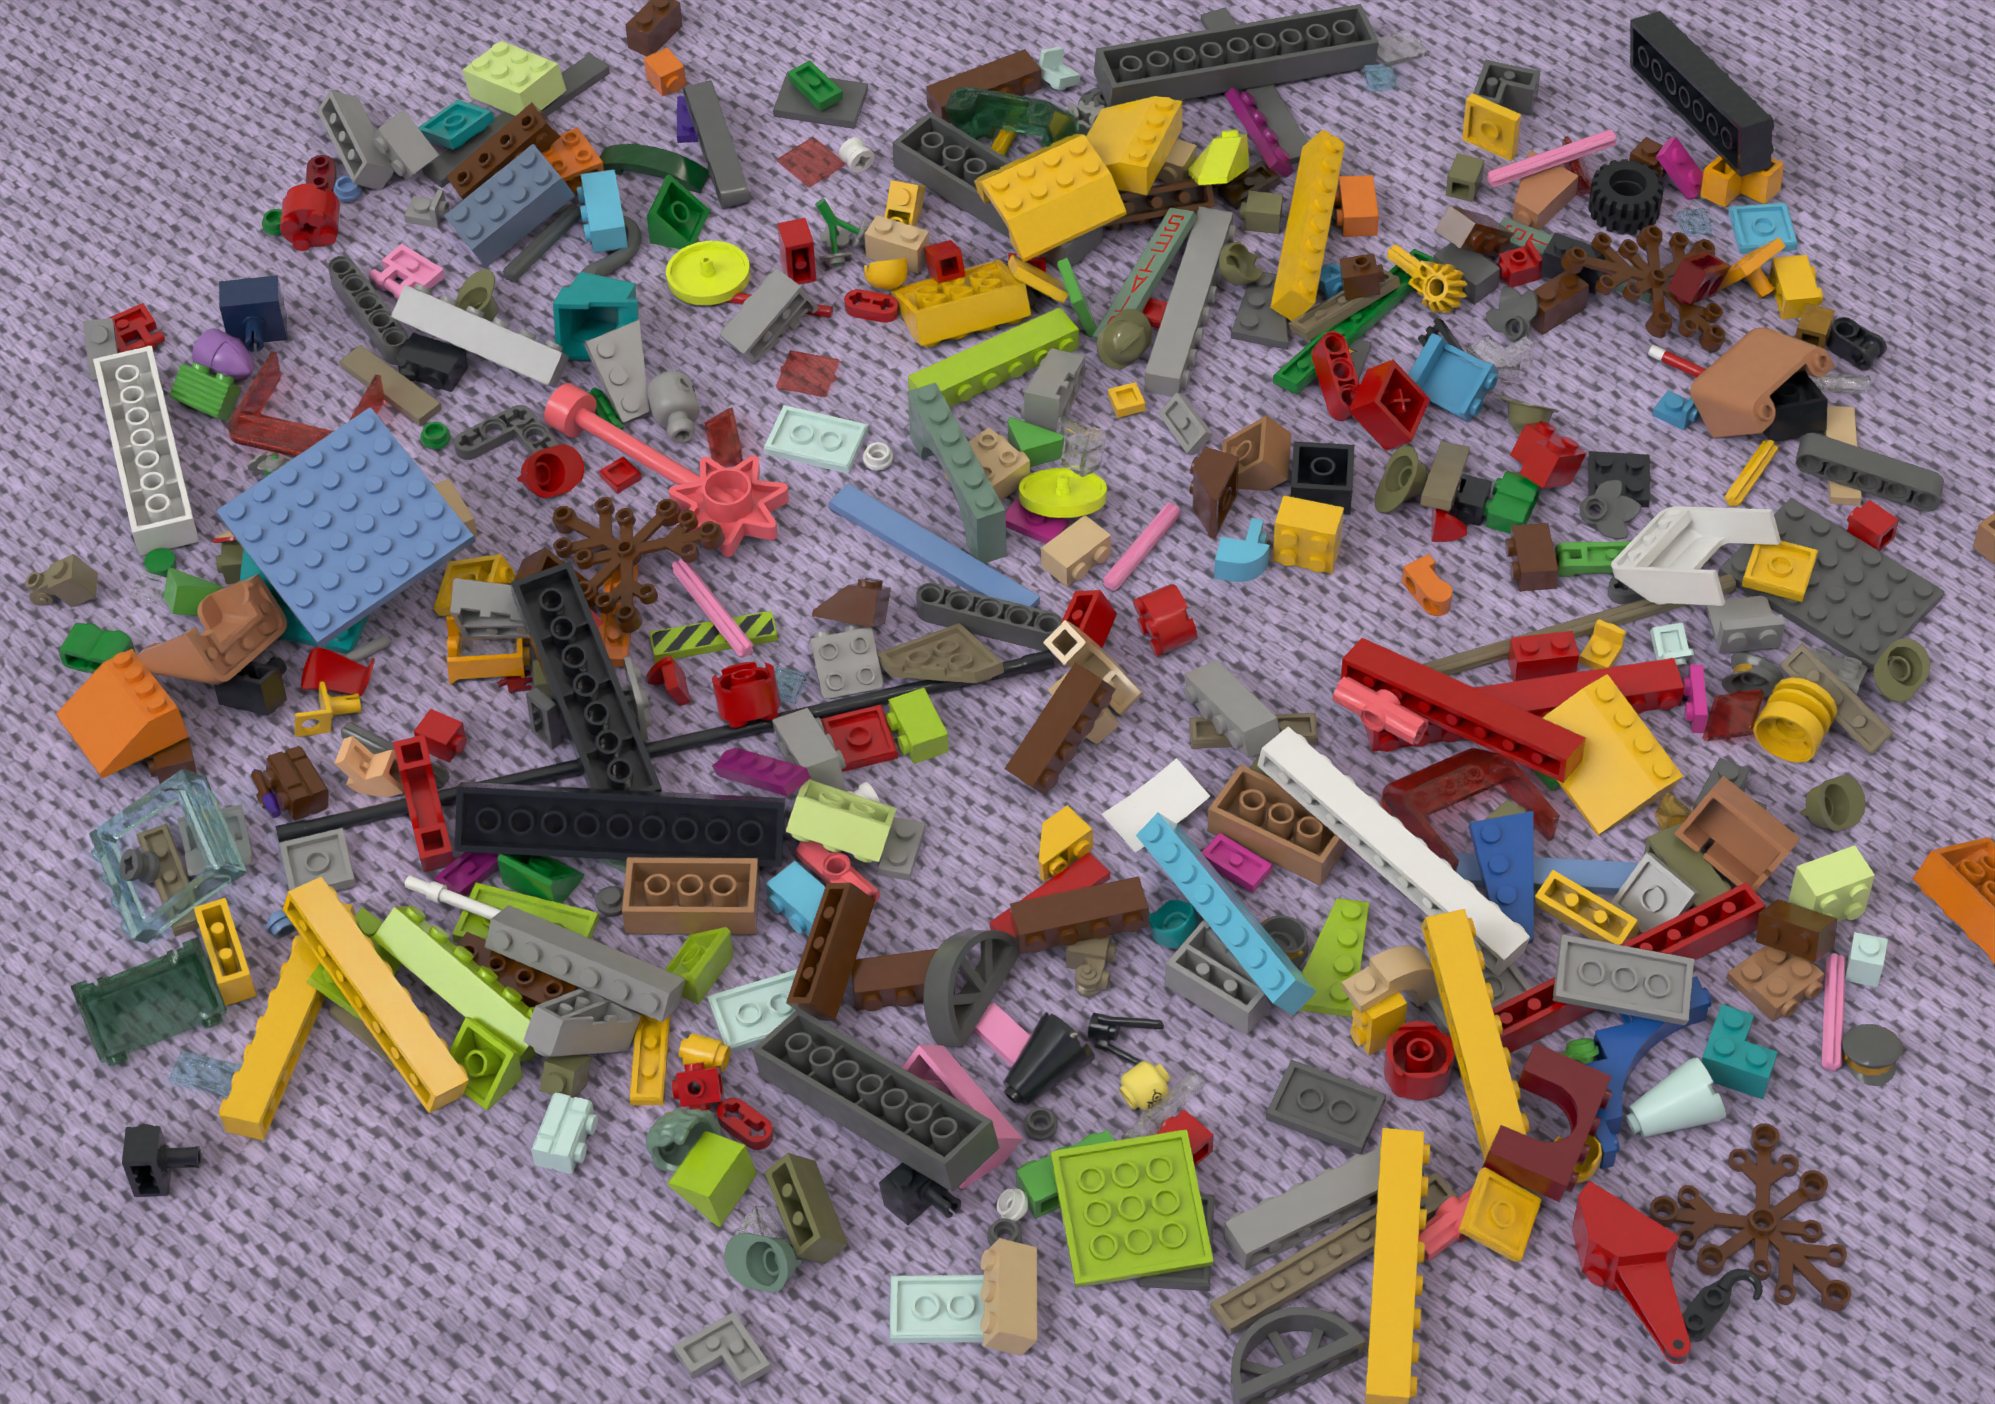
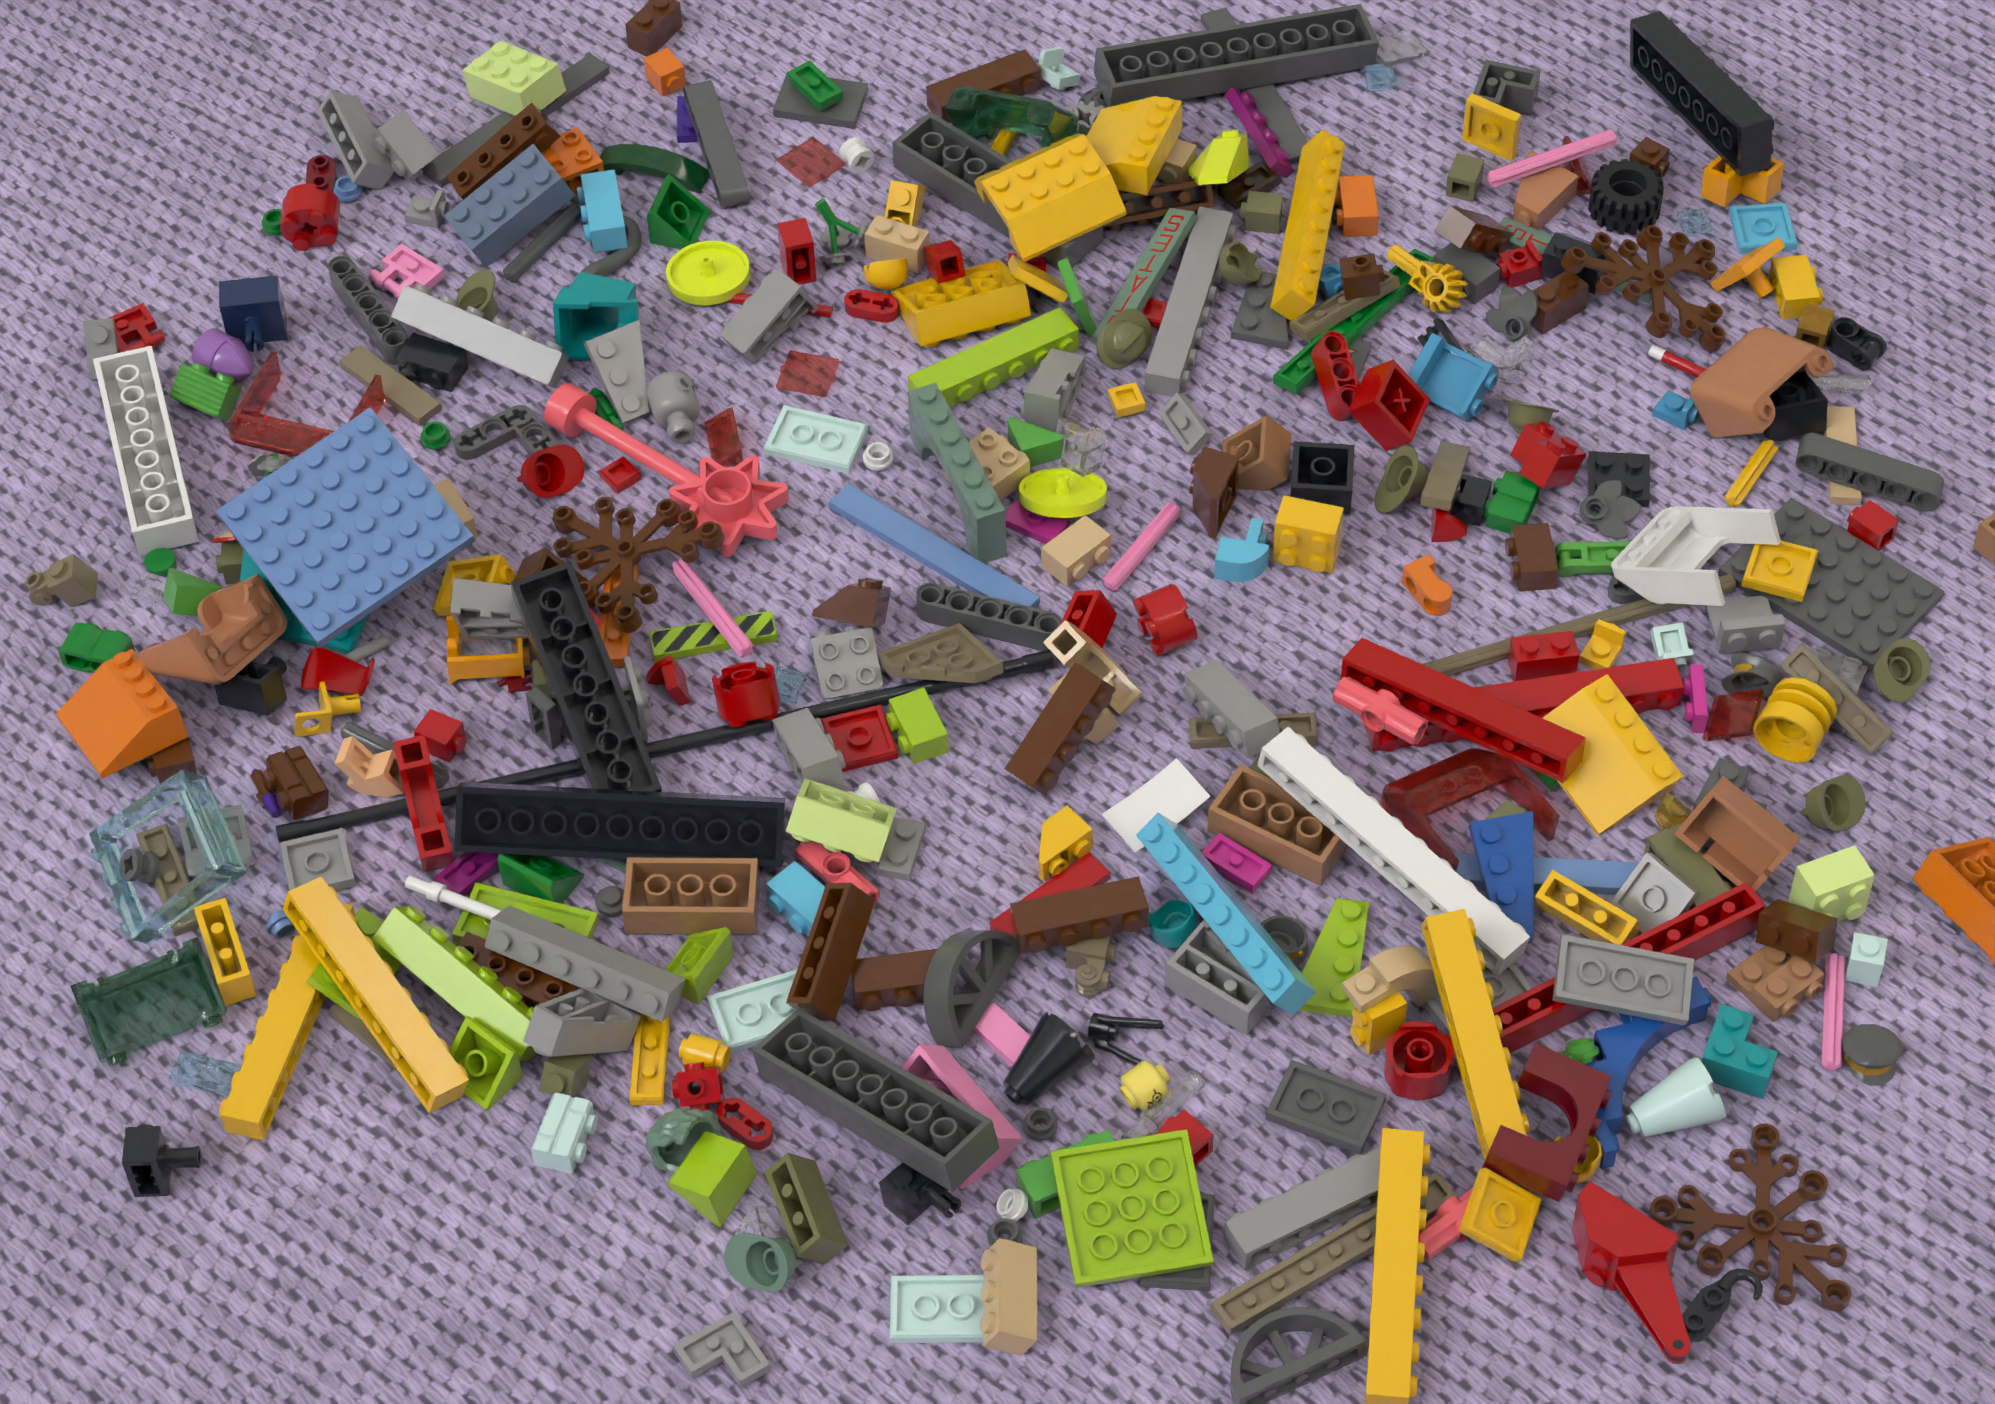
(456, 124): teal plate -> none
(761, 771): magenta plate -> none
(1681, 168): dark pink plate -> none
(1698, 278): dark red brick -> none

